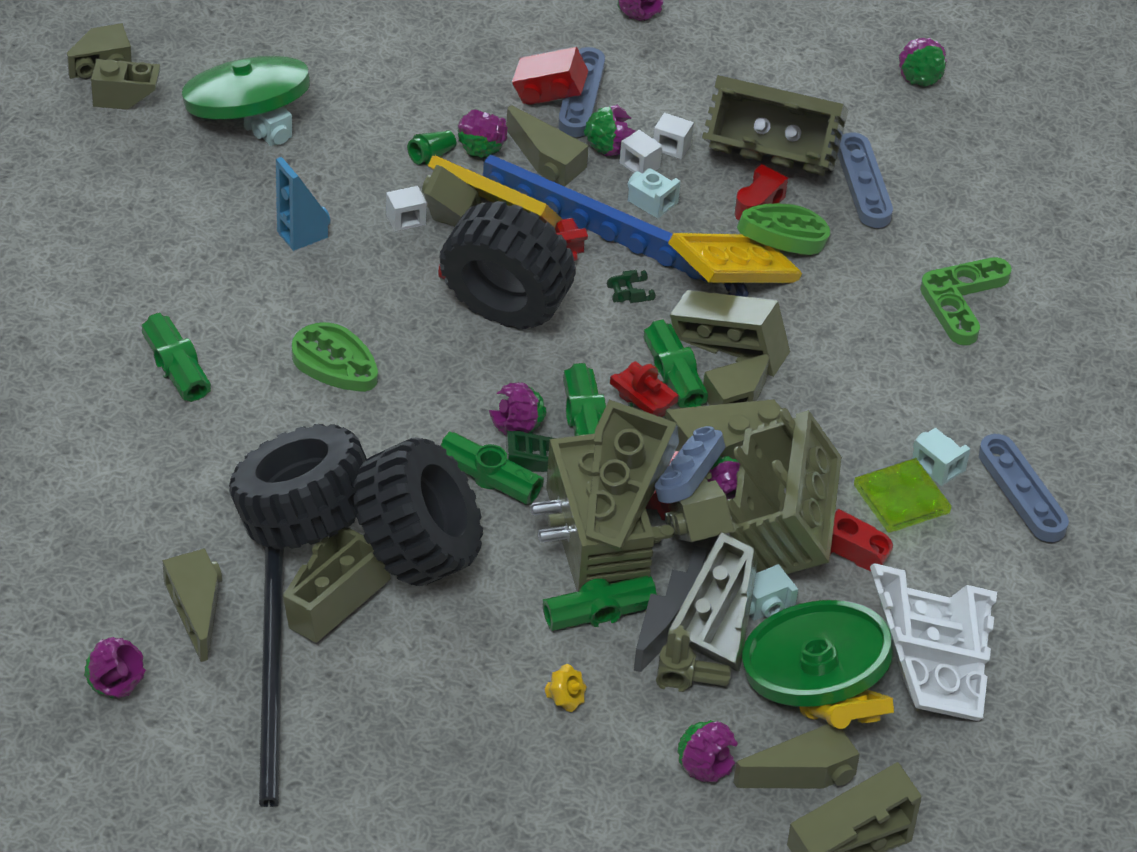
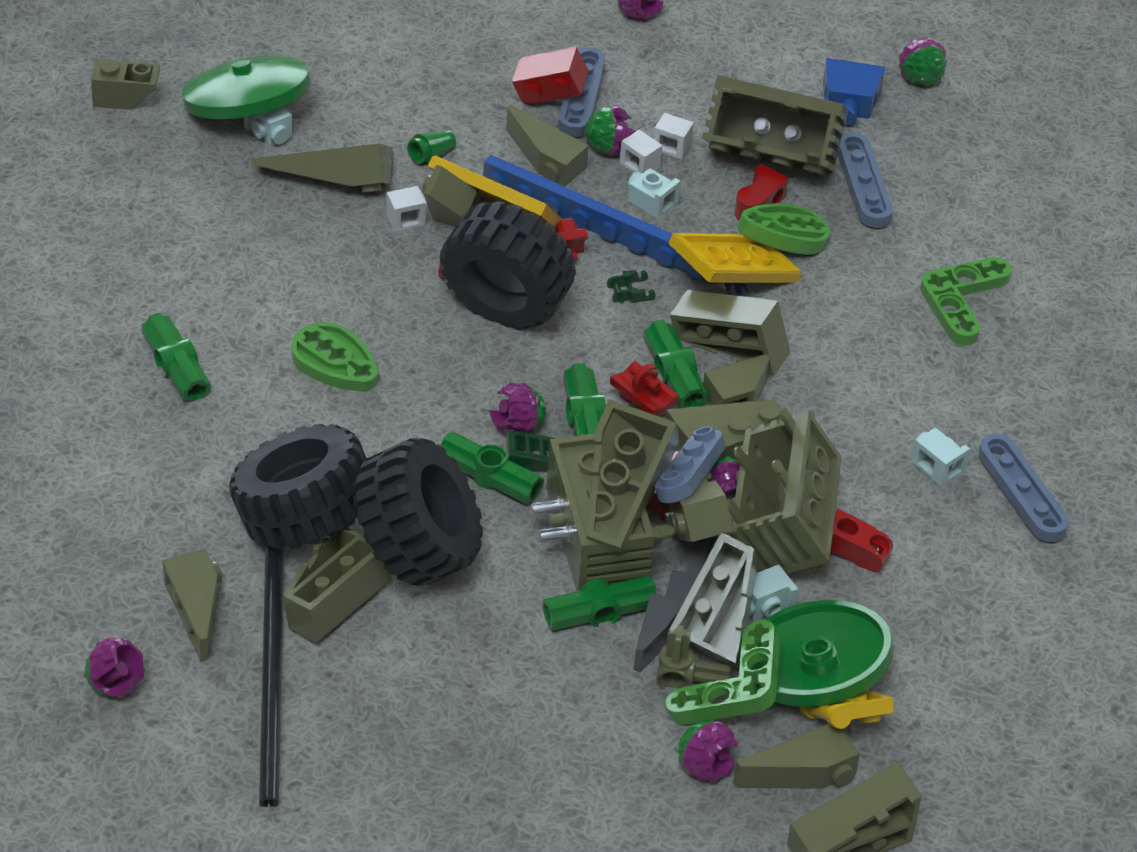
(98, 43): olive slope -> none
(299, 214): dark azure slope -> none
(351, 166): none -> olive wedge
(482, 133): magenta piece -> none
(566, 688): yellow piece -> none
(686, 702): none -> bright green beam
(854, 86): none -> blue torso
(902, 495): clear neon green plate -> none
(939, 642): white wedge -> none

